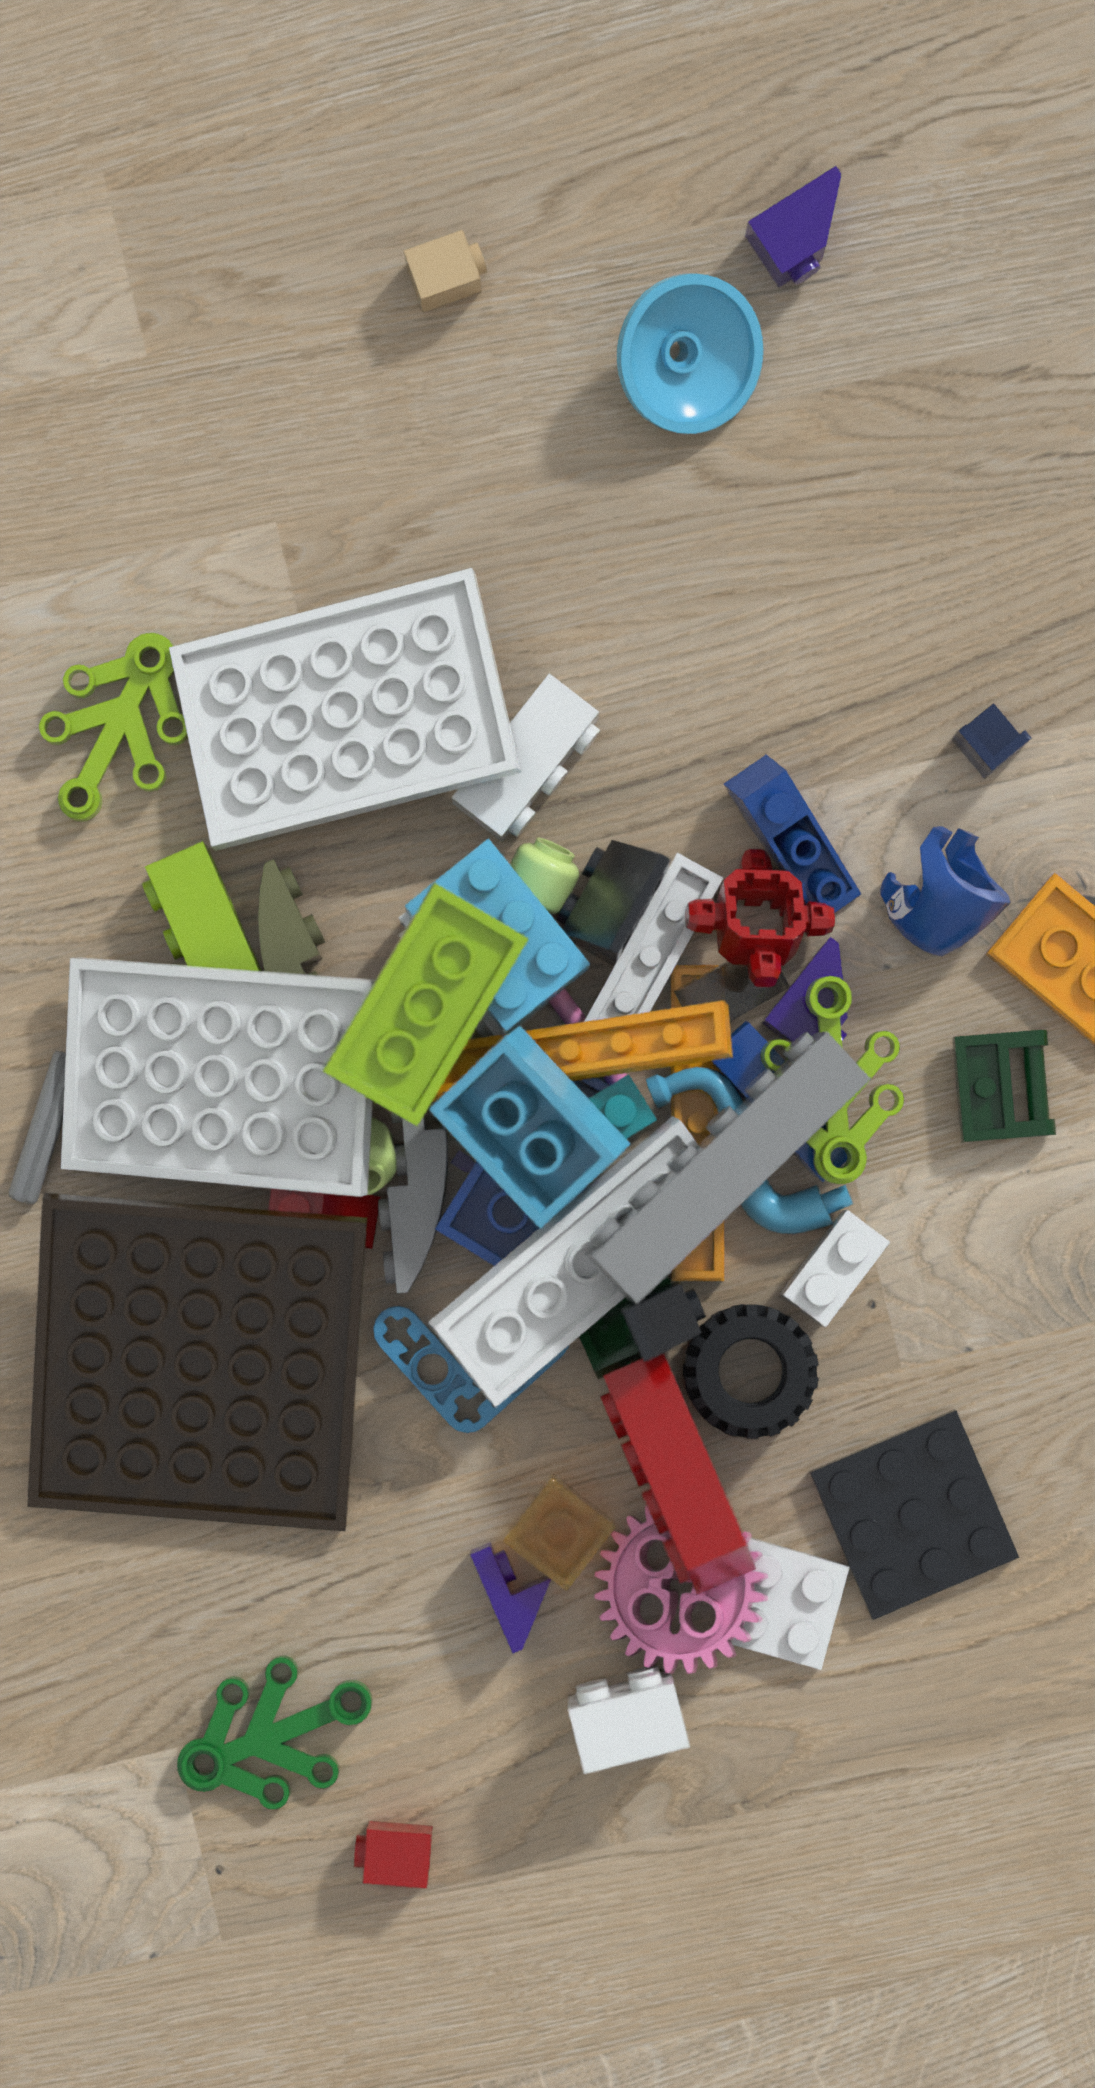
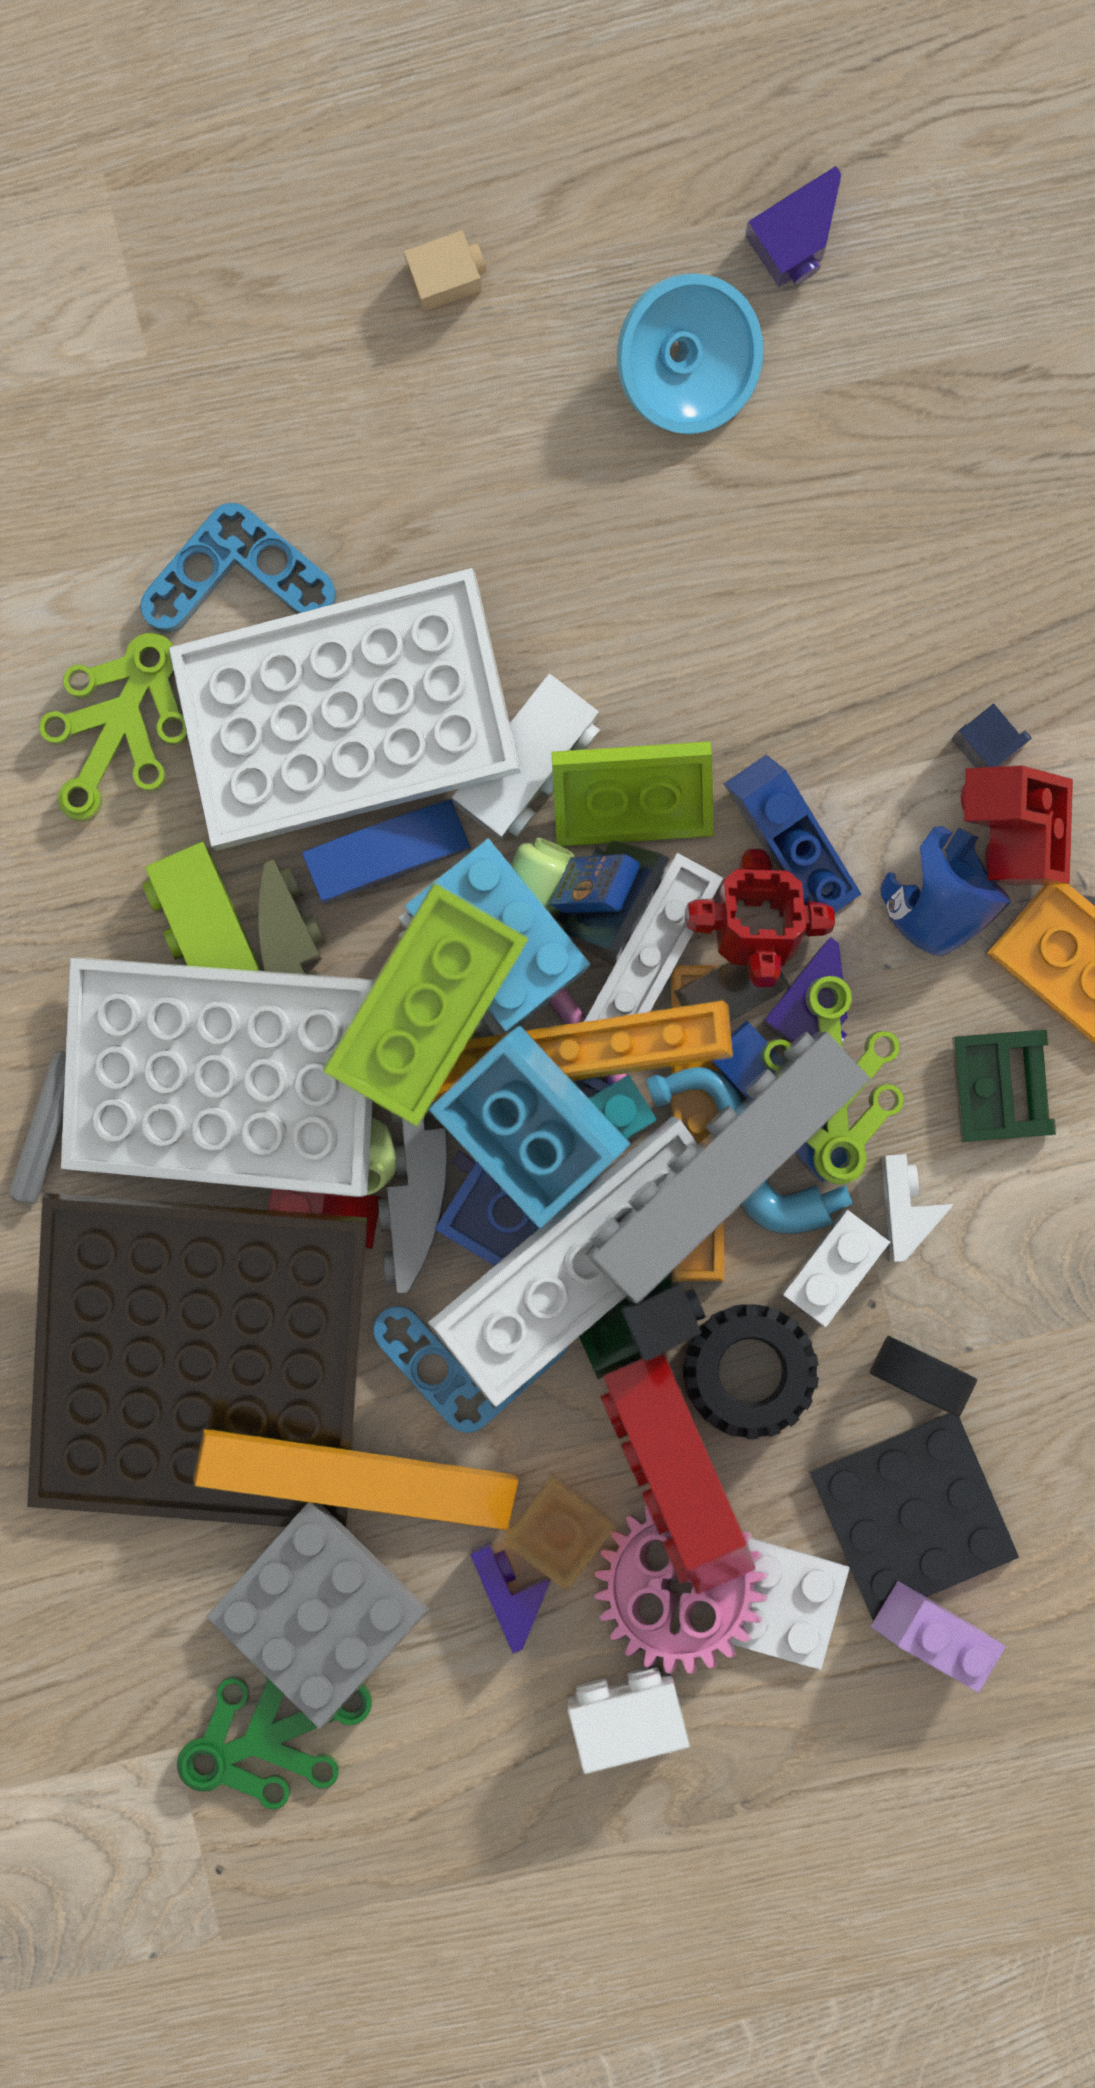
(225, 556): none -> dark azure beam
(317, 1613): none -> light grey plate
(355, 1479): none -> light orange tile
(385, 851): none -> blue slope
(394, 1854): red brick -> none
(595, 884): none -> blue tile
(633, 793): none -> lime plate
(905, 1224): none -> white slope
(923, 1376): none -> black tyre
(938, 1636): none -> lavender brick
(1027, 822): none -> red brick

